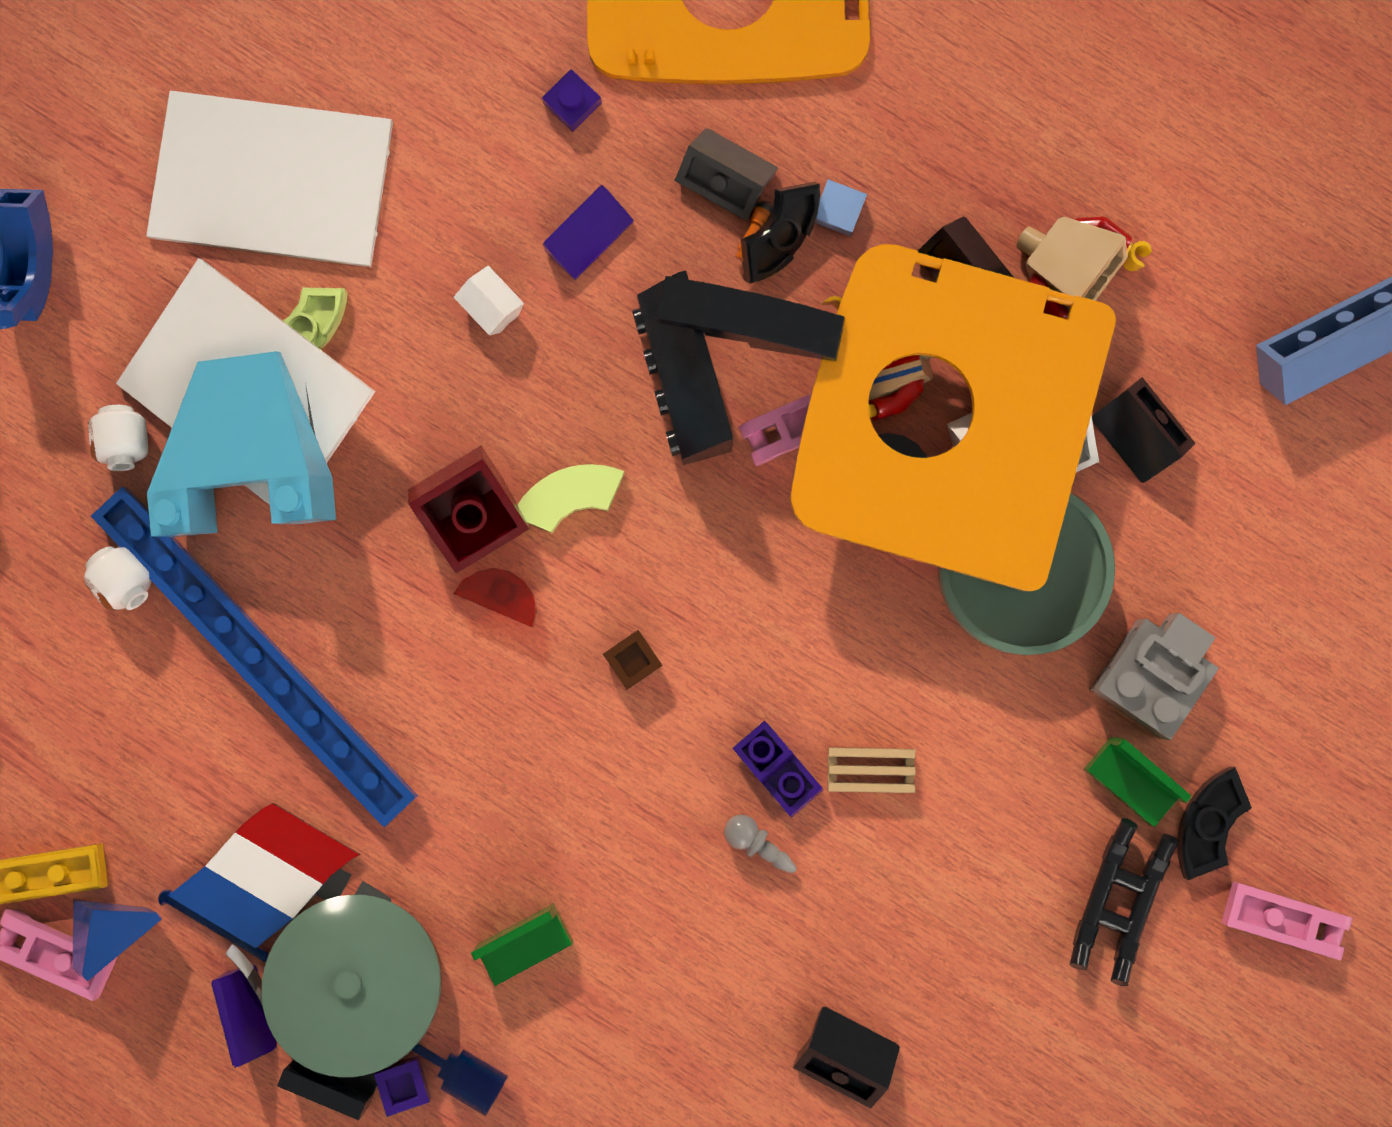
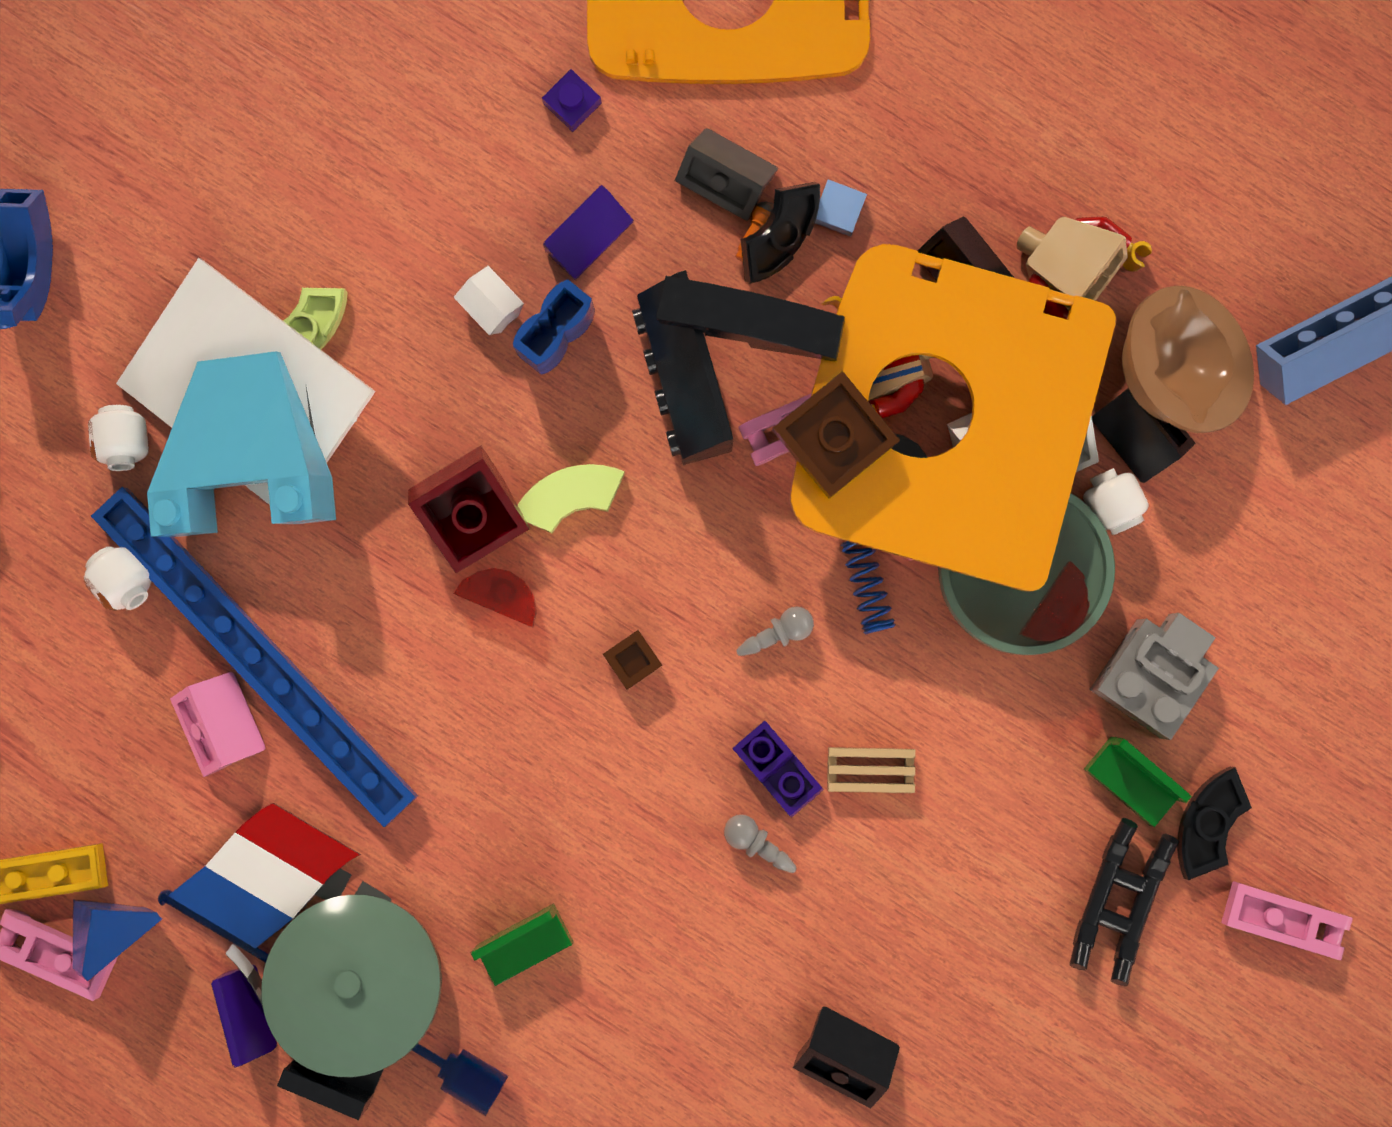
(217, 723): none -> bright pink panel
(270, 178): white piece -> none
(402, 1086): dark purple plate -> none
(562, 319): none -> blue brick
(794, 624): none -> light grey bar
(835, 434): none -> reddish brown plate
(873, 626): none -> blue piece
(1061, 607): none -> clear red plate
(1116, 500): none -> white head
(1188, 360): none -> medium nougat piece

